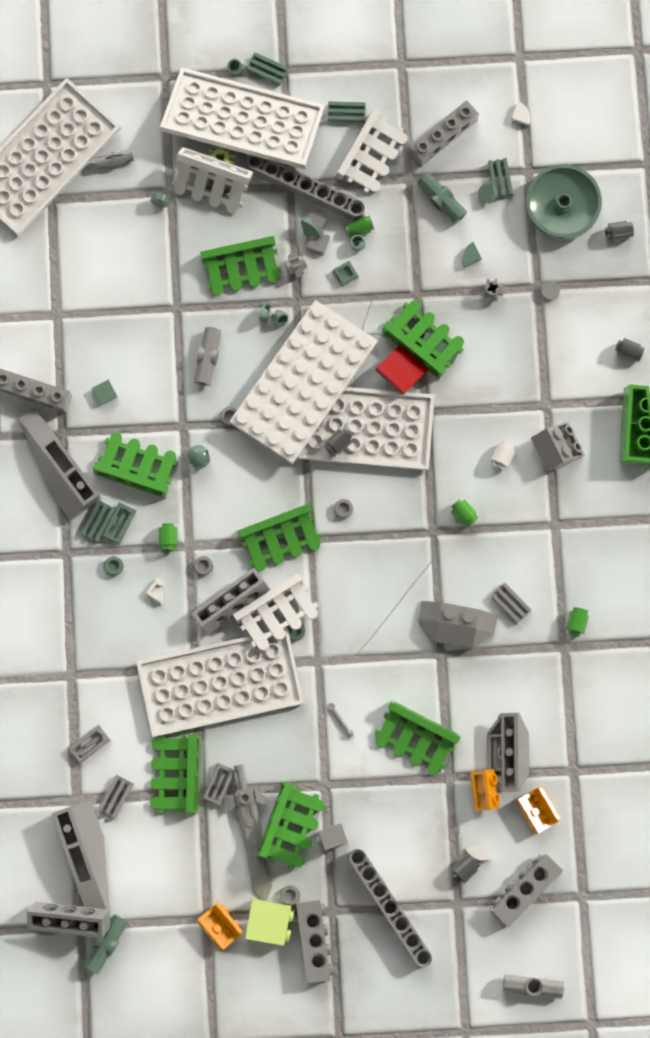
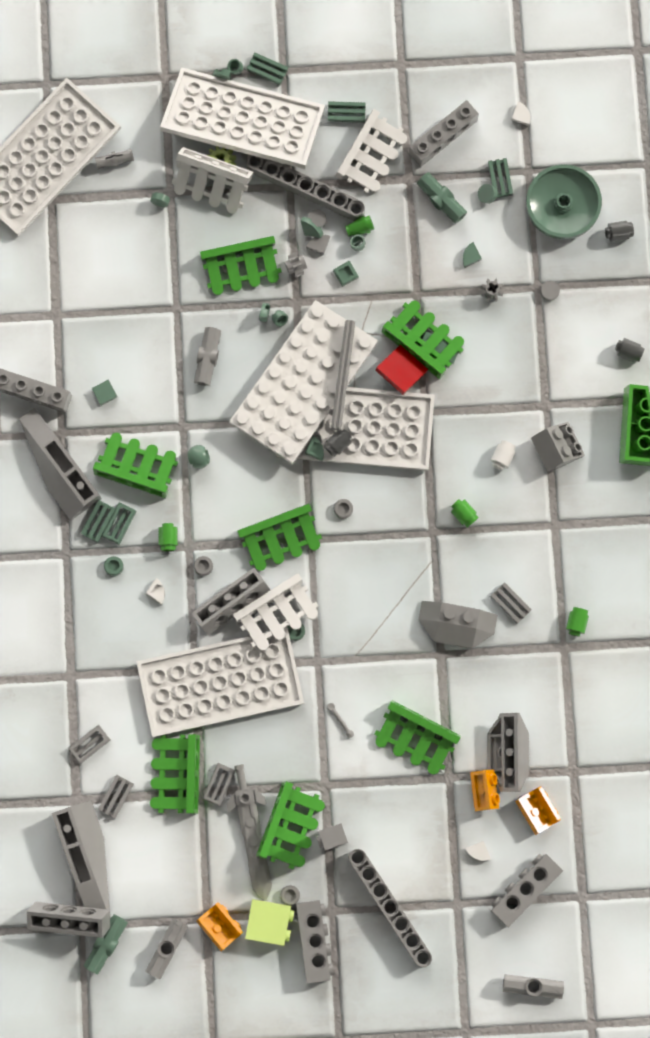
(161, 960): none -> light grey piece
(224, 73): none -> sand green tile
(226, 415): light grey tile -> none
(315, 449): none -> sand green tile
(343, 372): none -> light grey axle
(465, 869): dark grey brick -> none

